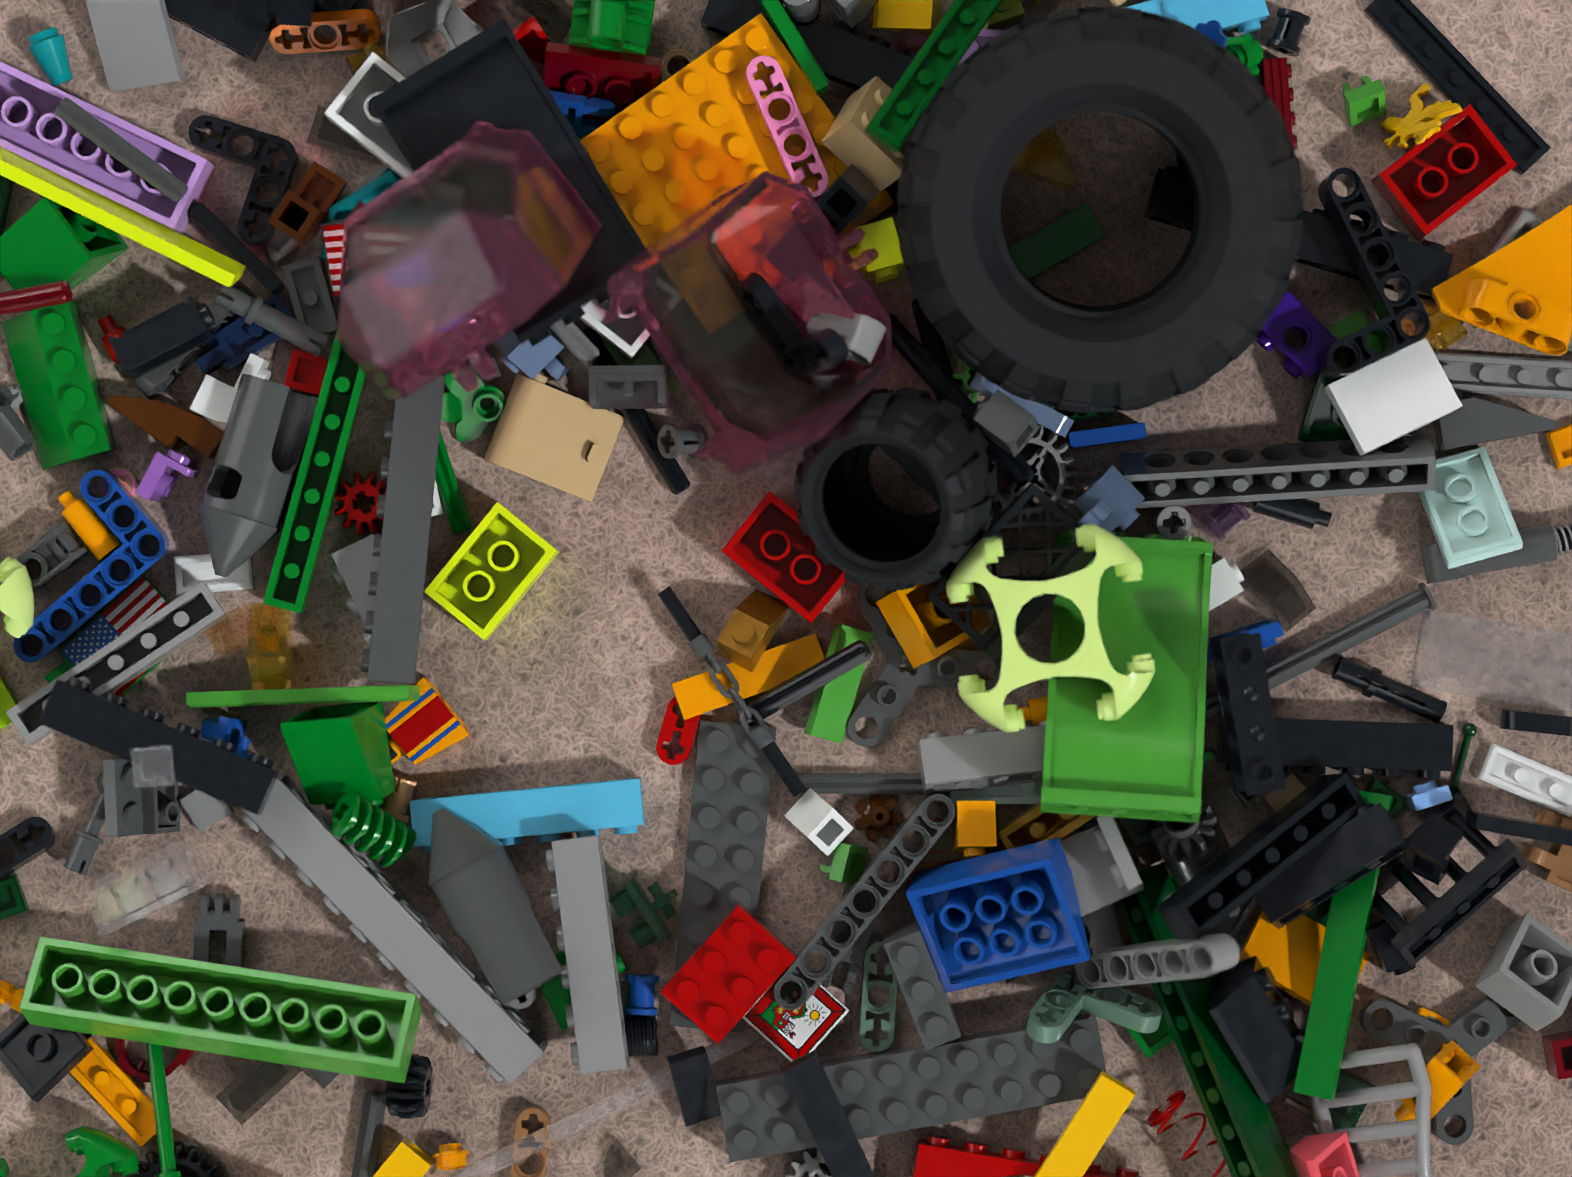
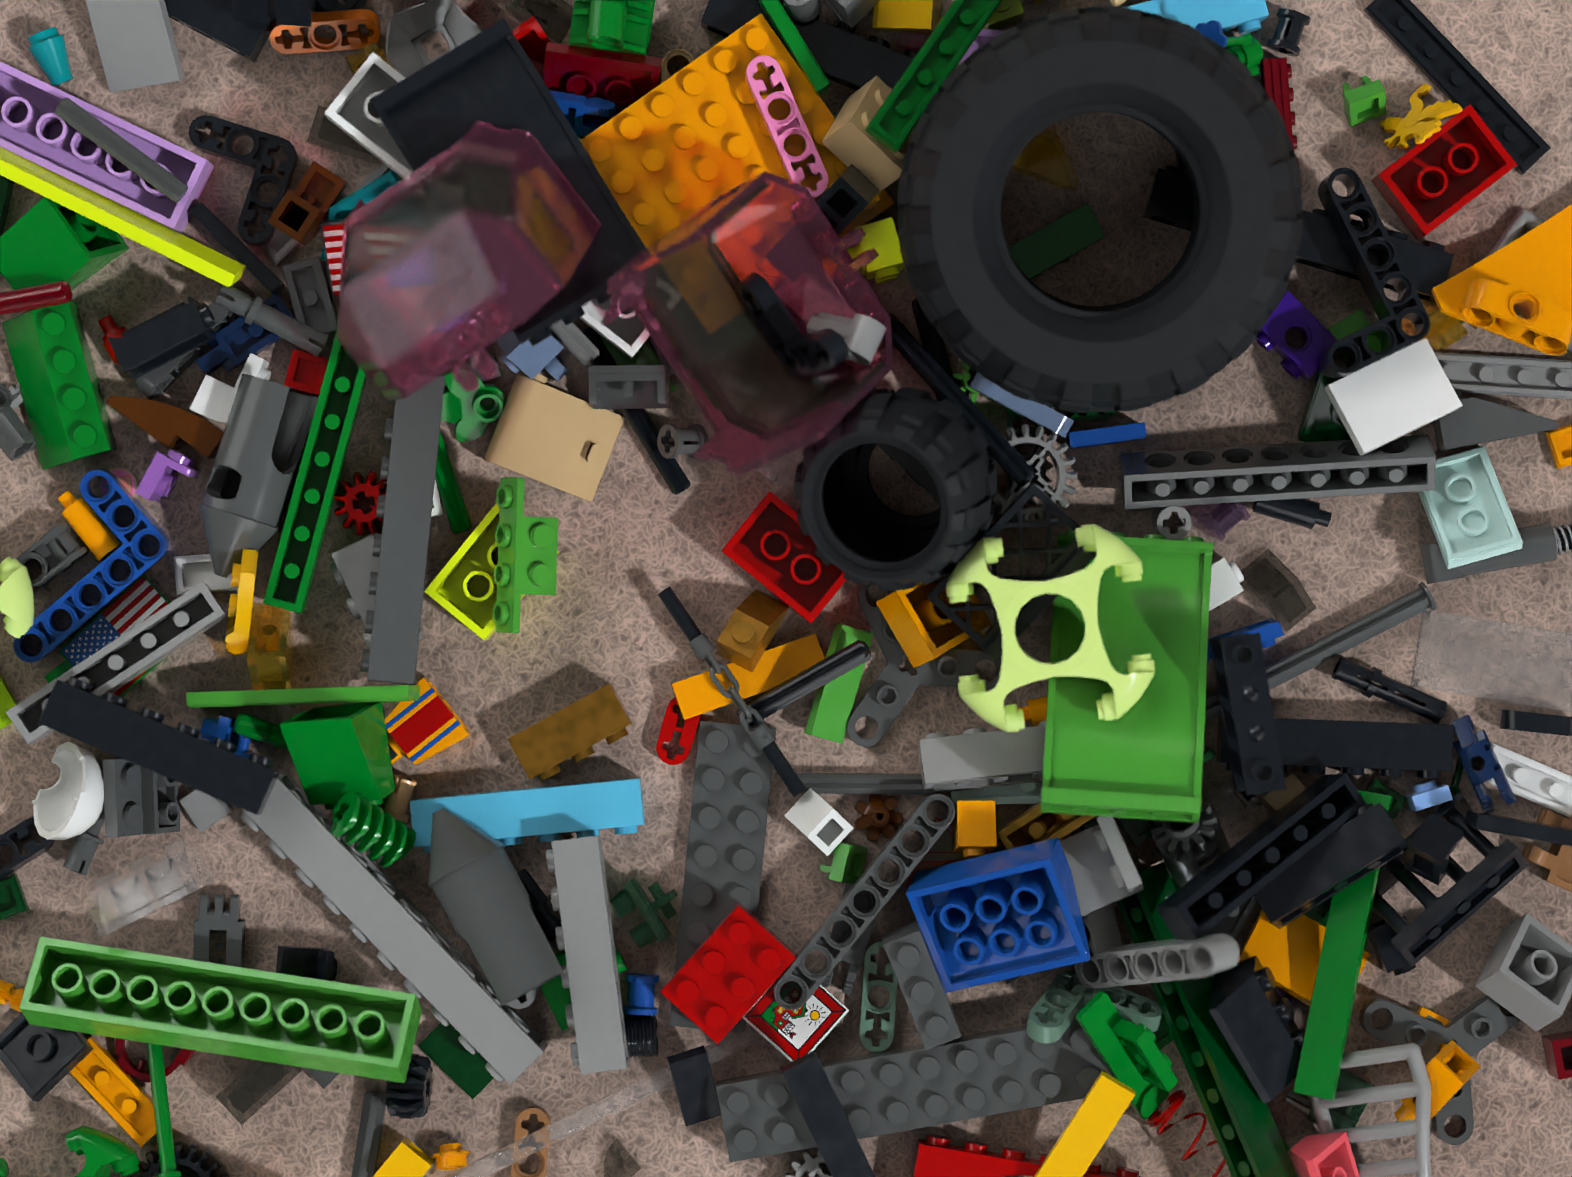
(75, 799): none -> white cylinder
(153, 766): clear tile -> none
(242, 603): none -> yellow hinge
(259, 730): none -> green piece
(306, 962): none -> black bracket
(455, 1060): none -> dark green tile
(524, 555): none -> bright green bracket
(541, 905): none -> black axle
(571, 733): none -> pearl gold brick
(1005, 422): dark grey brick -> none
(1110, 502): sand blue brick -> none
(1128, 1053): none -> green bracket
(1474, 744): none -> dark blue hinge

